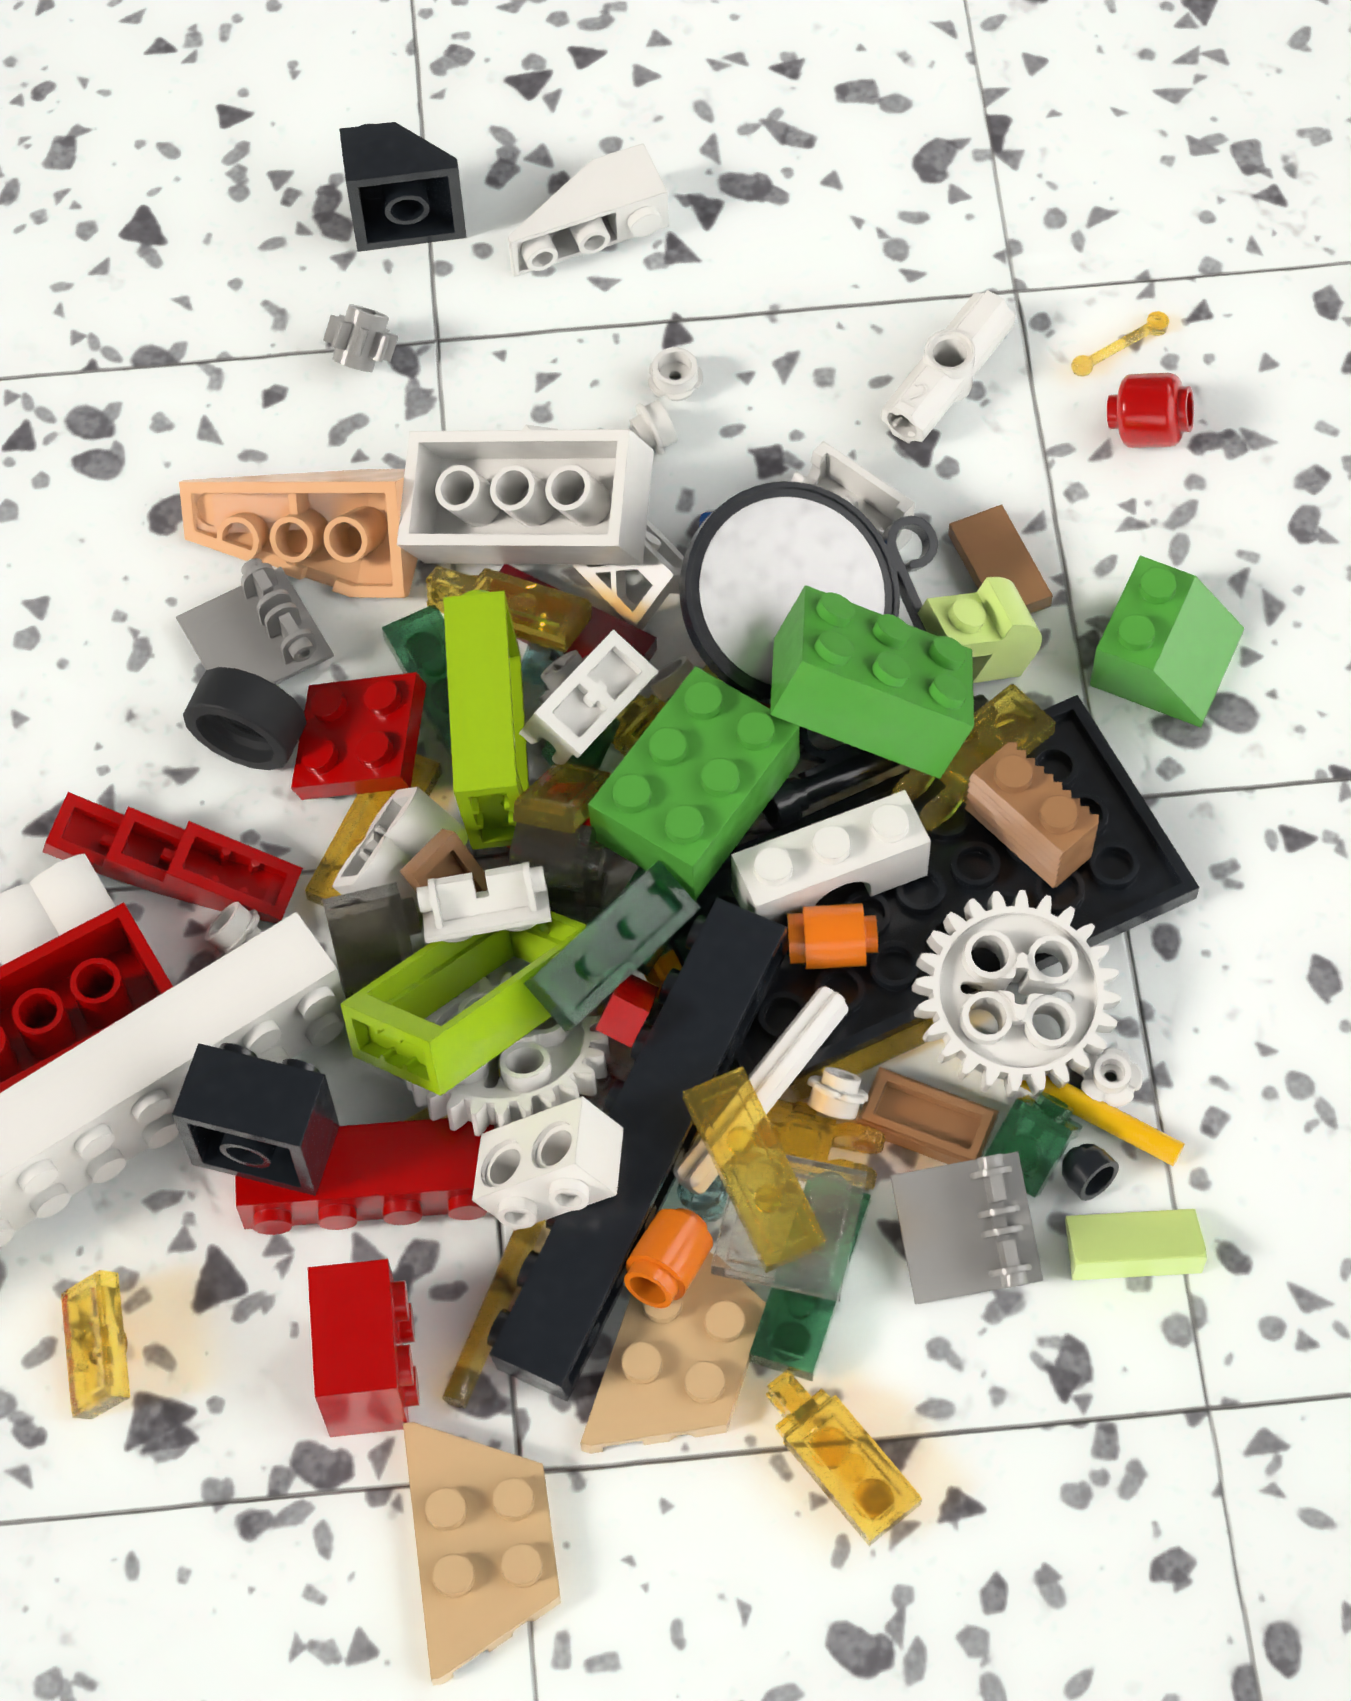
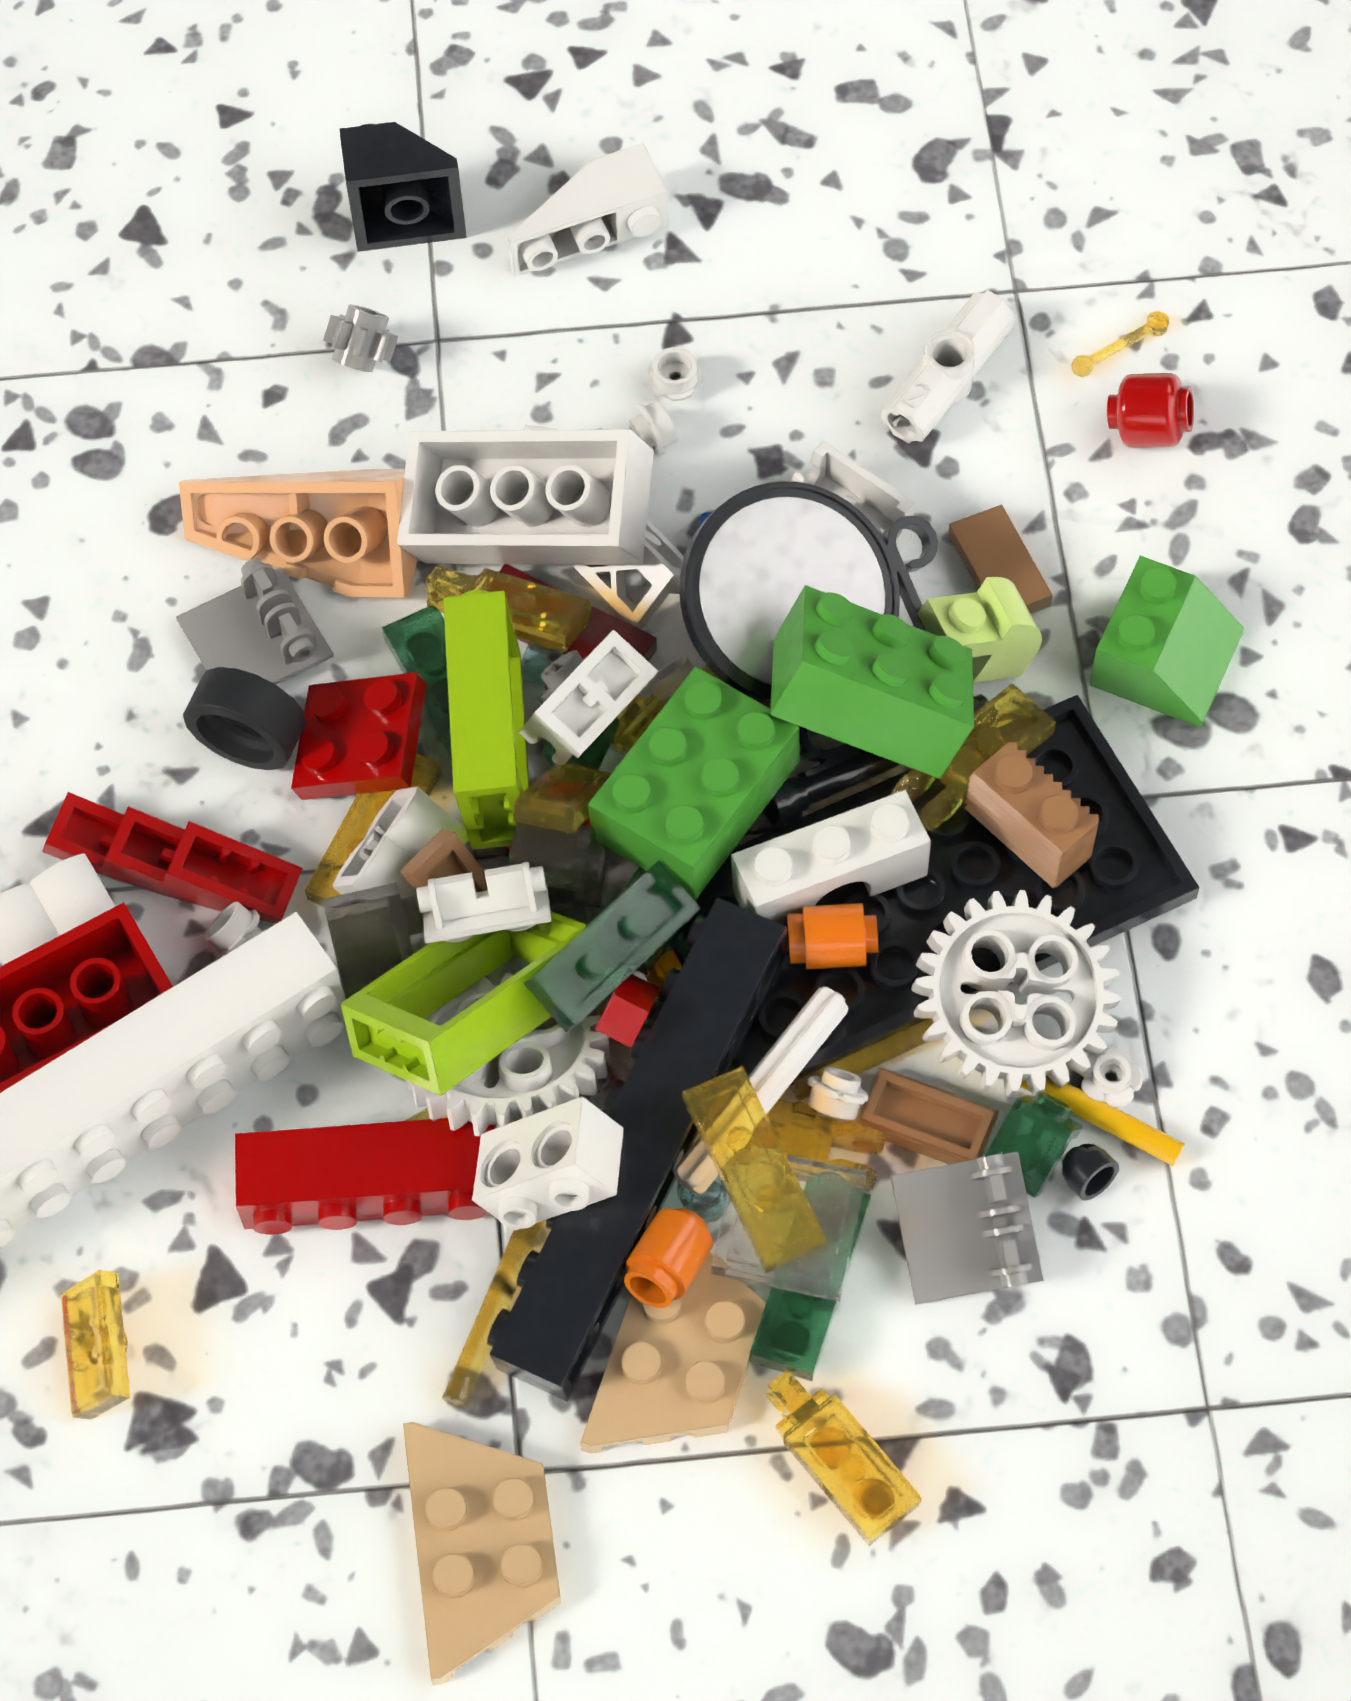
(257, 1117): black brick -> none
(358, 1348): red brick -> none
(1135, 1244): yellowish green slope -> none

